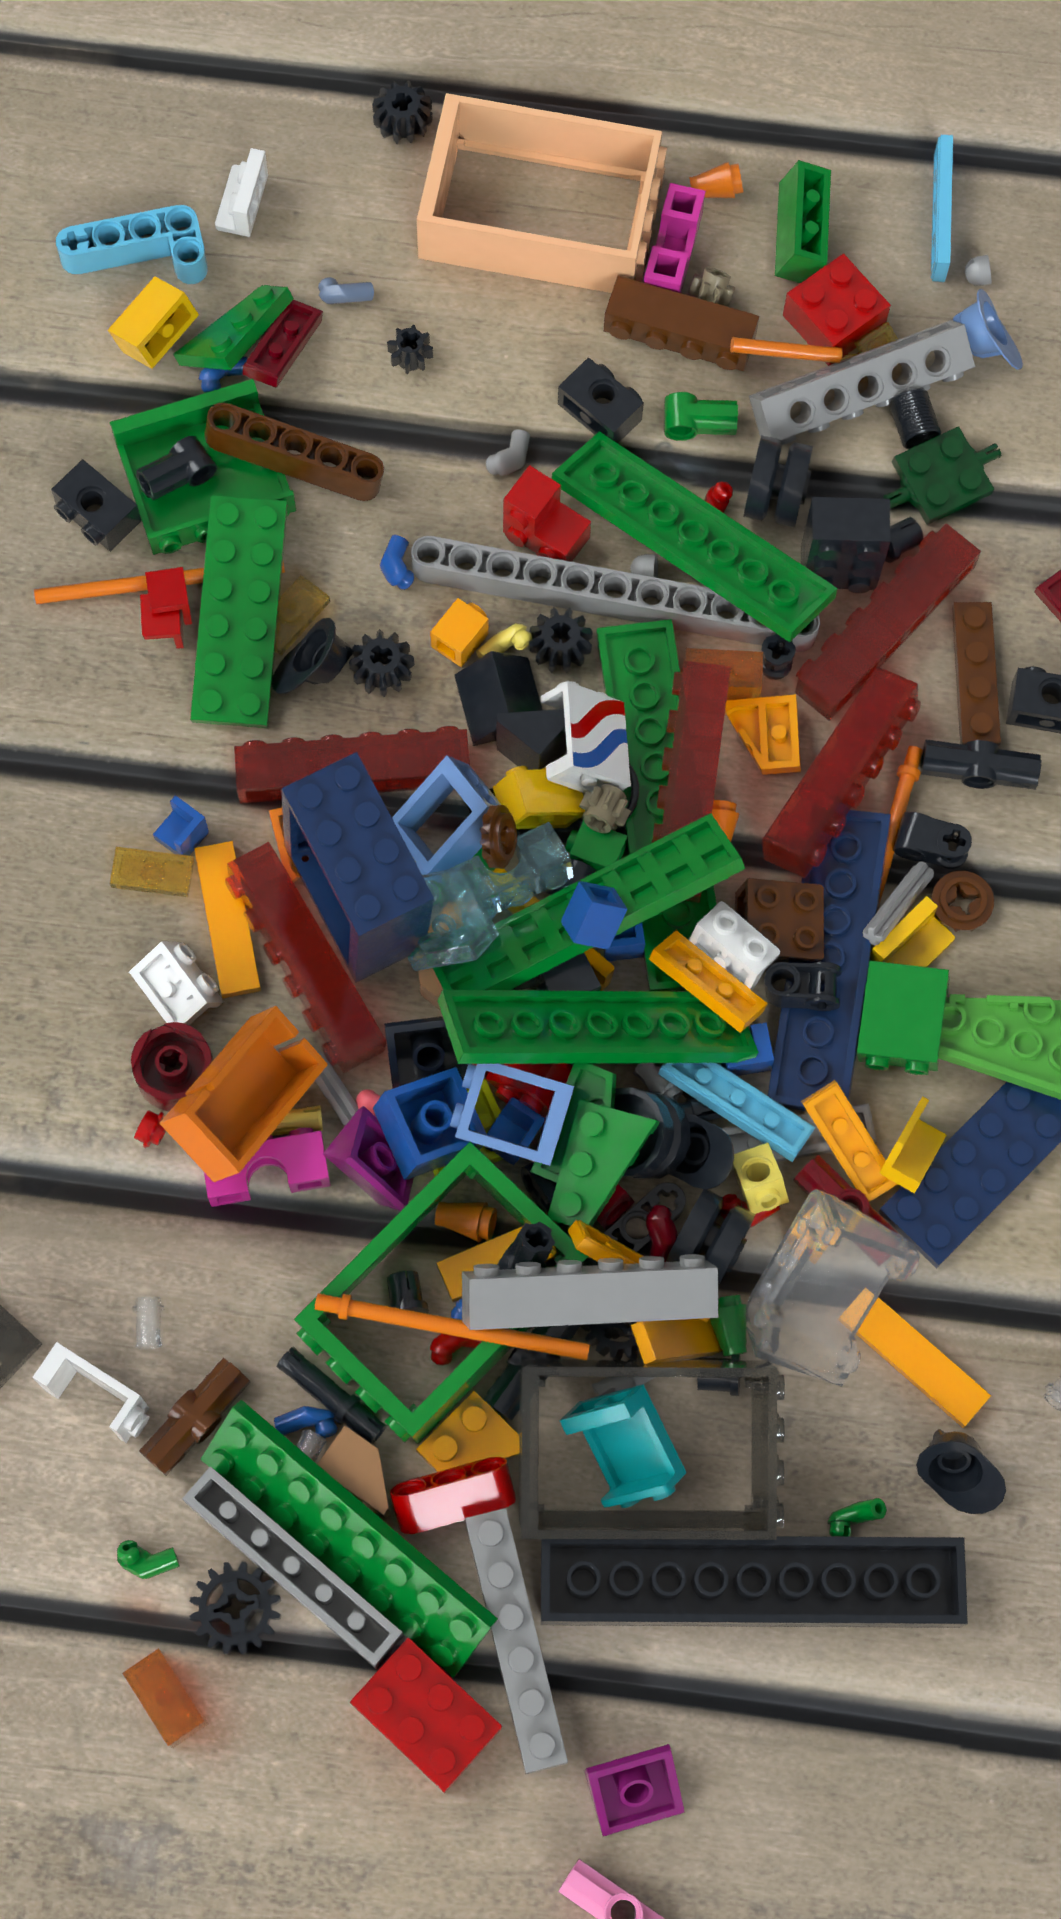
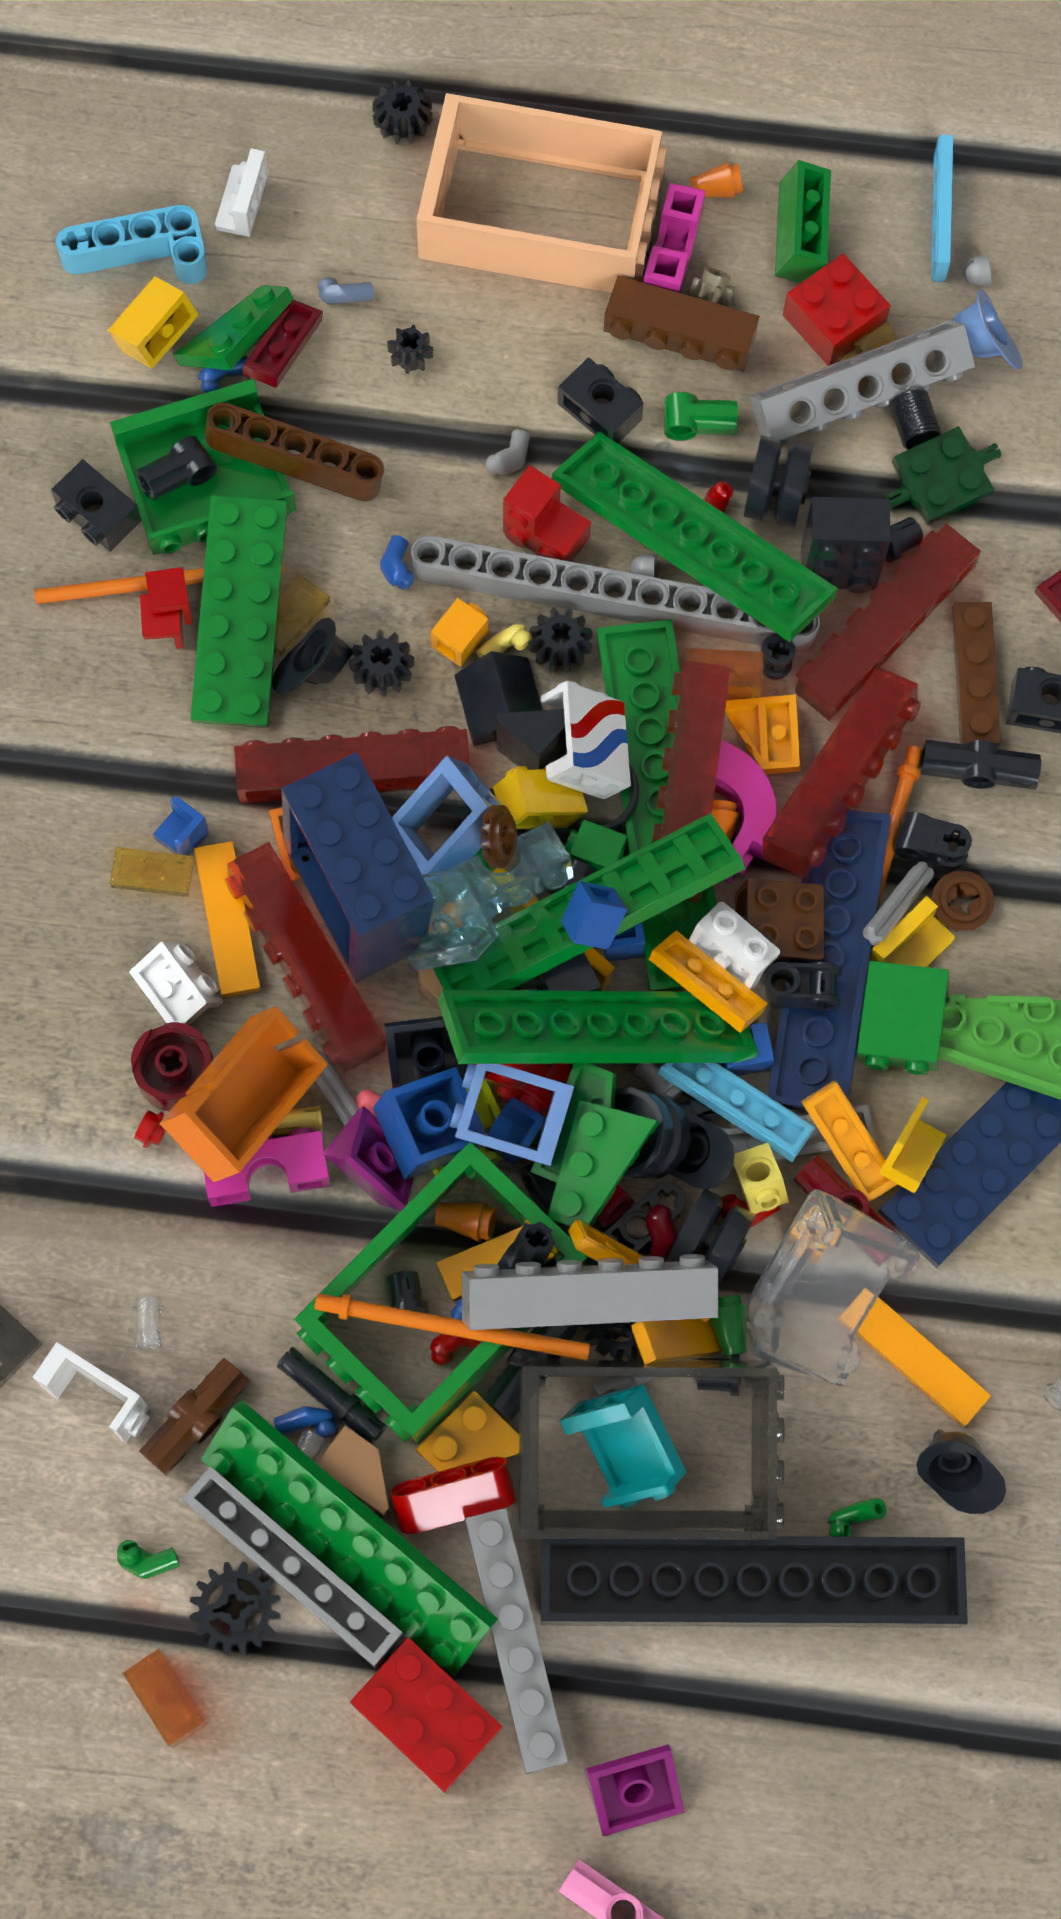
(605, 808): dark tan gear -> none
(746, 784): none -> dark pink arch
(786, 350): orange bar -> none

